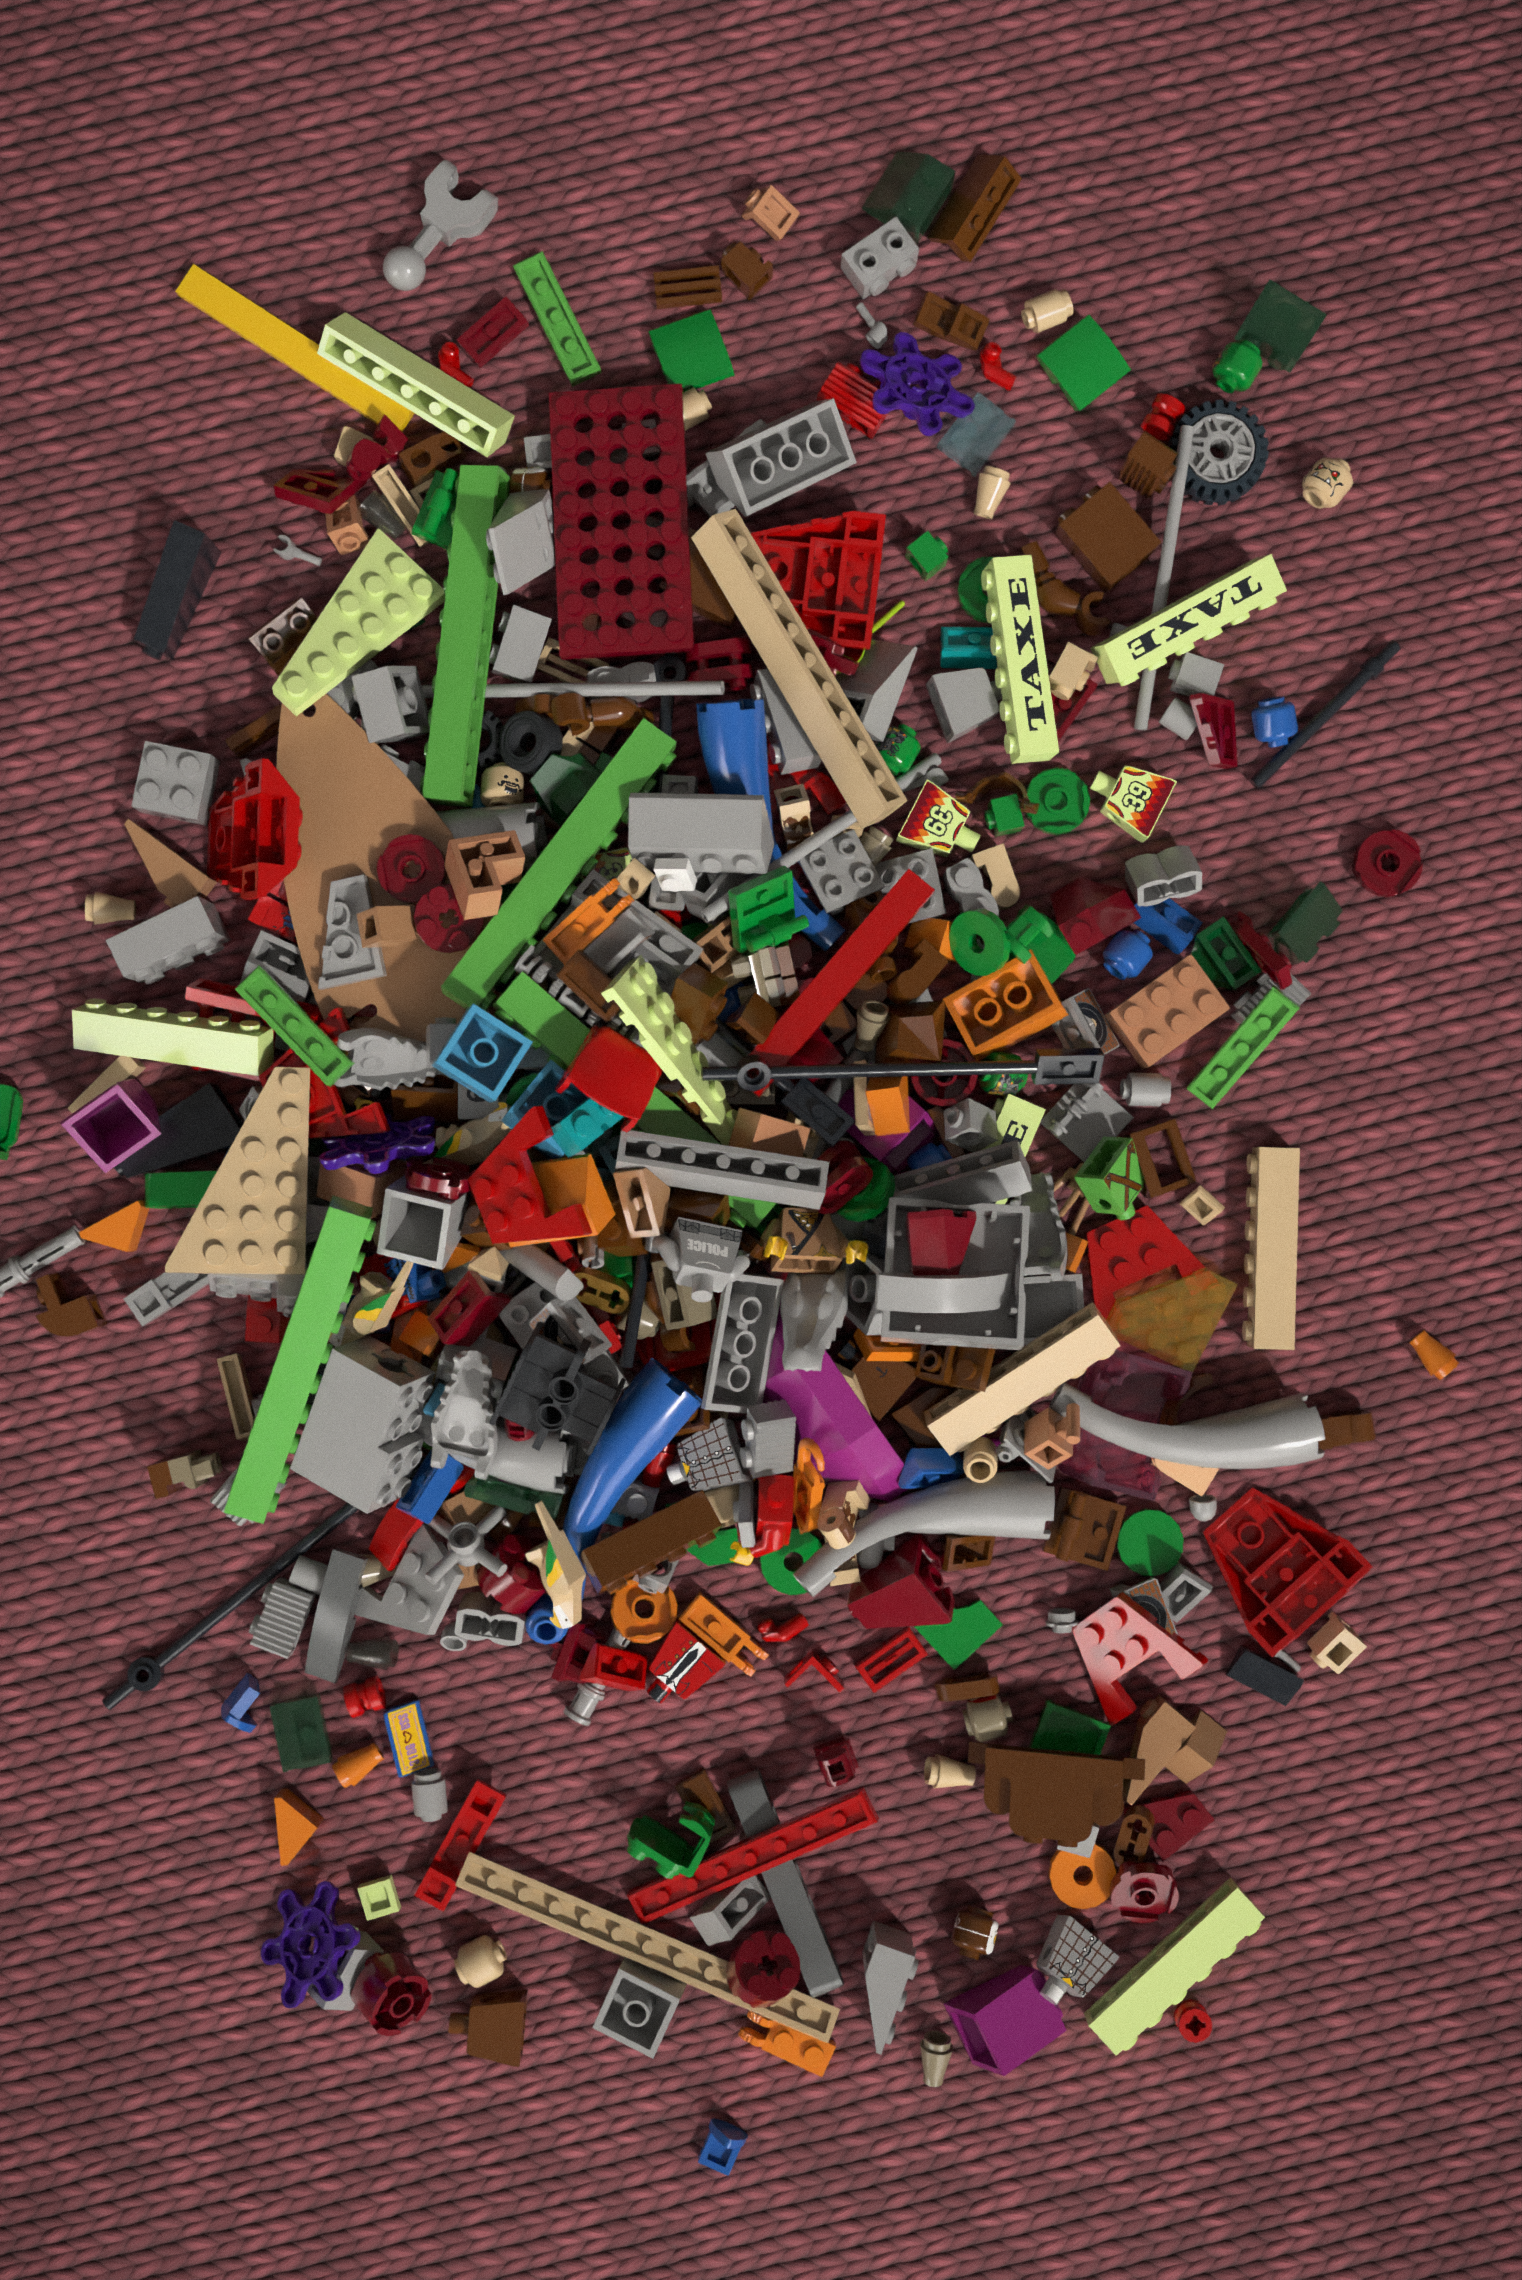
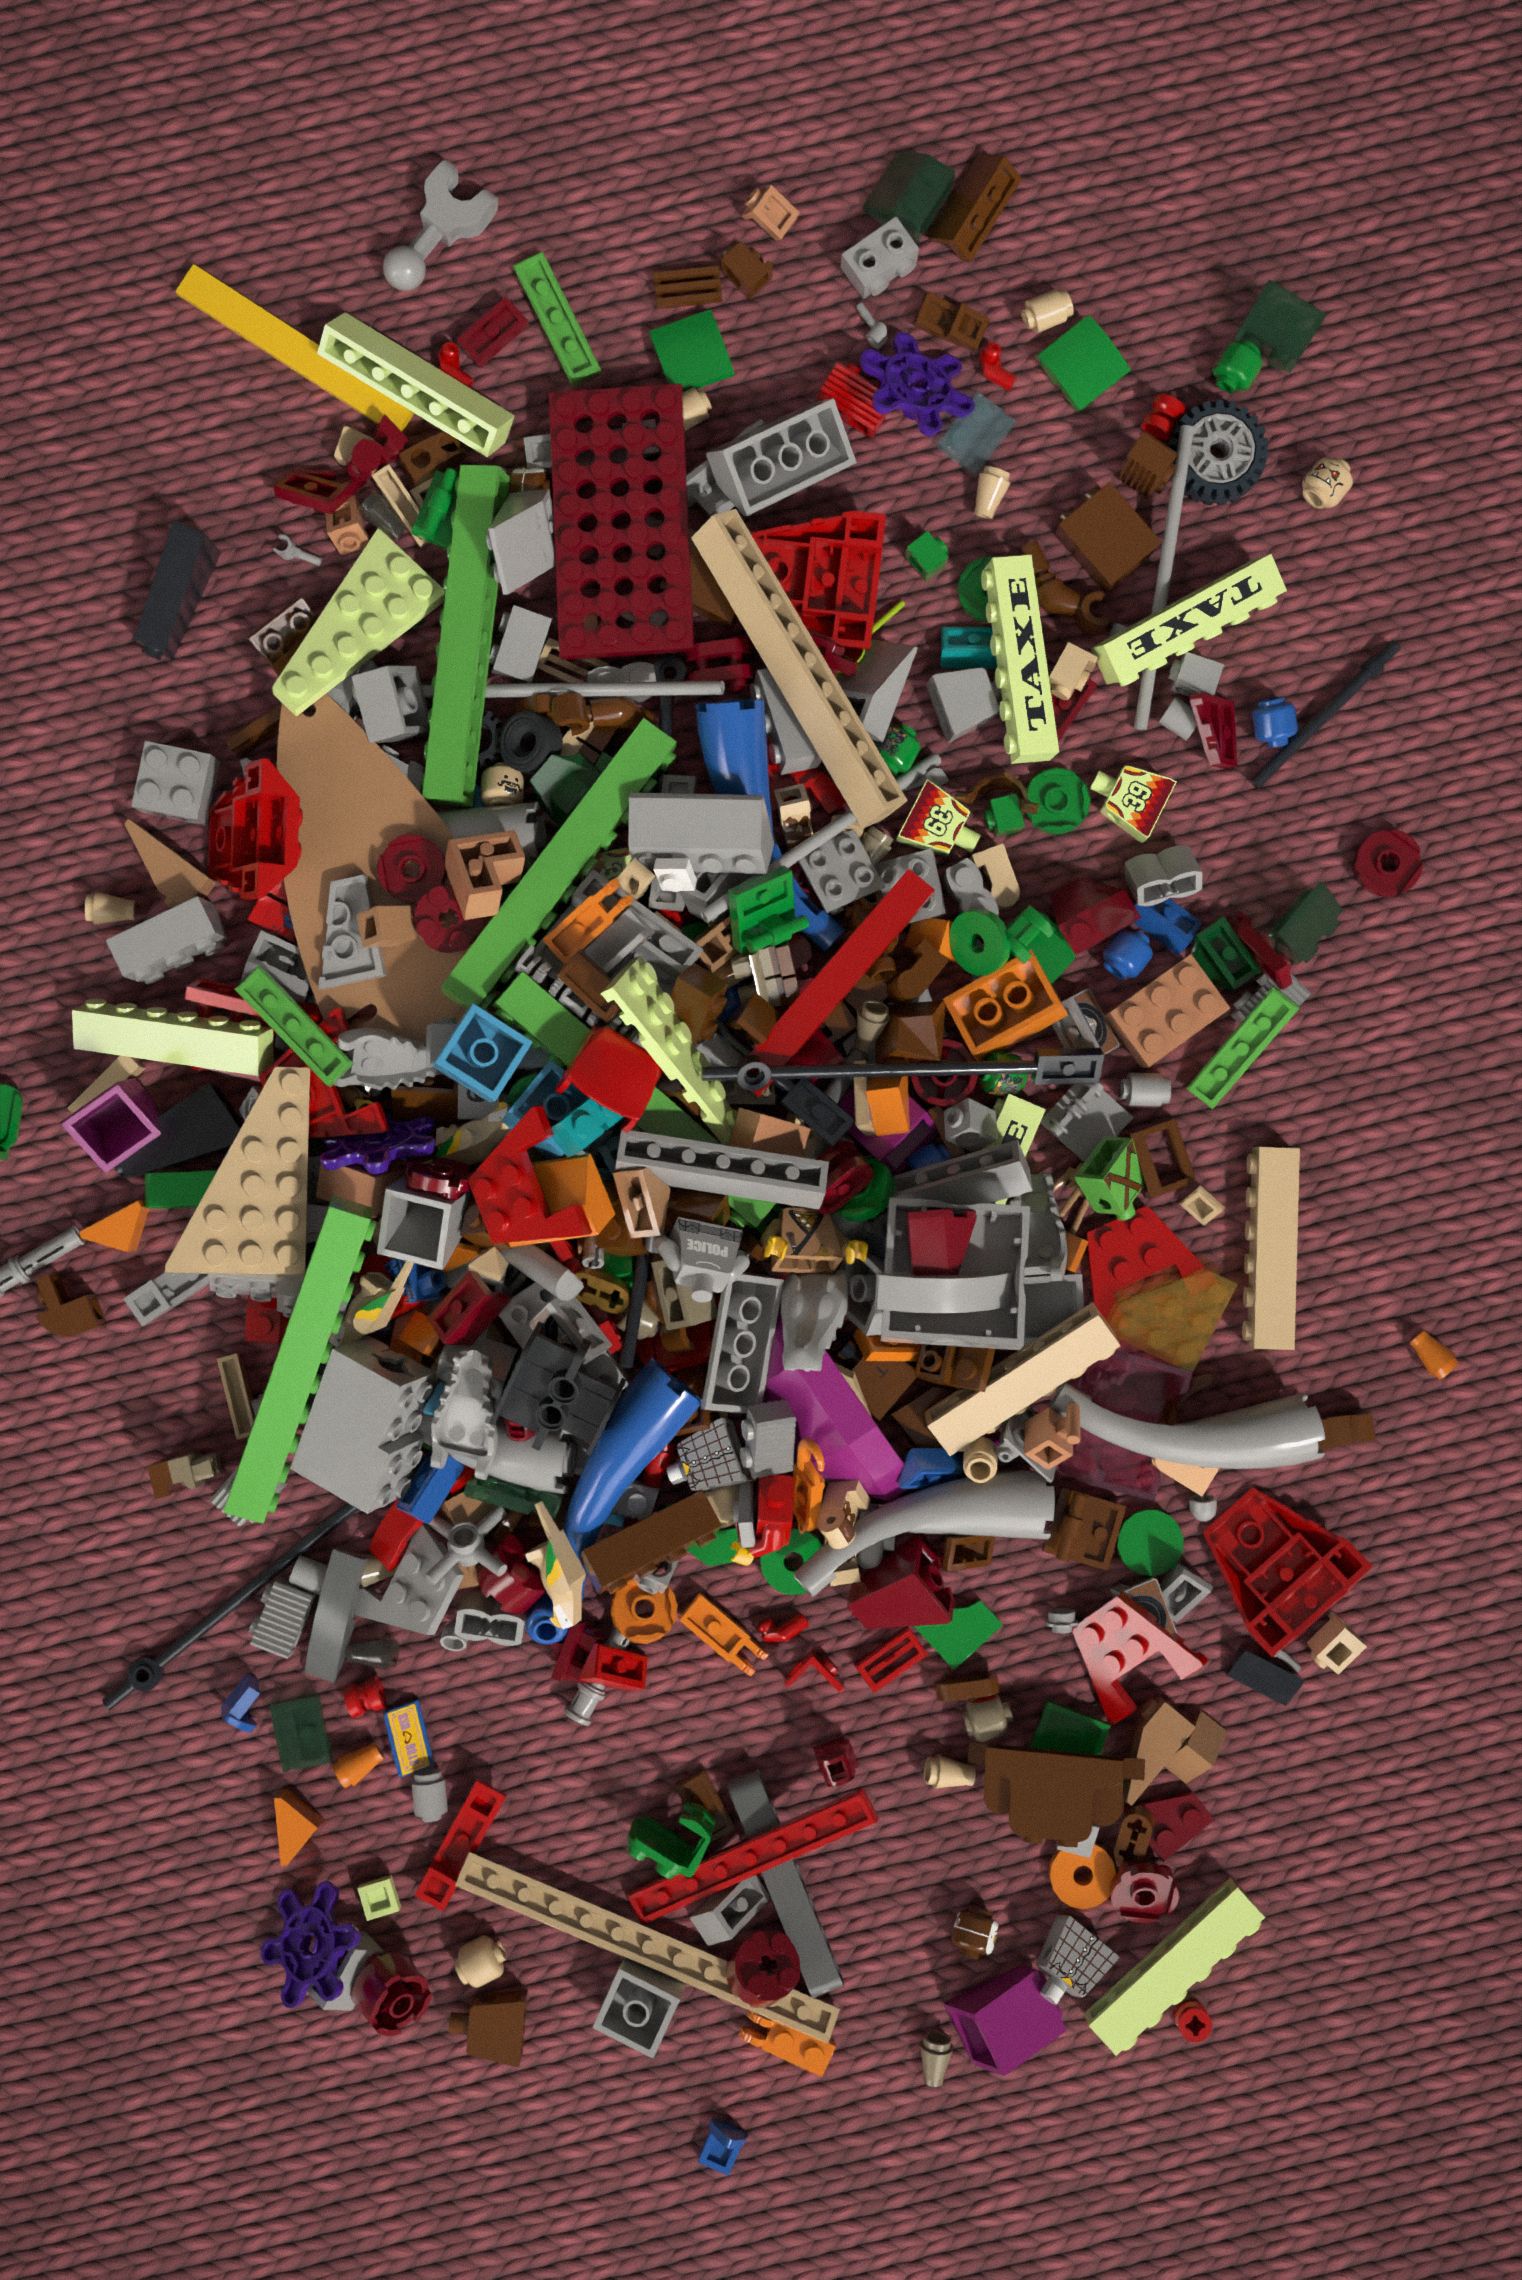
(682, 1664): red torso -> none
(887, 1965): light grey slope -> none

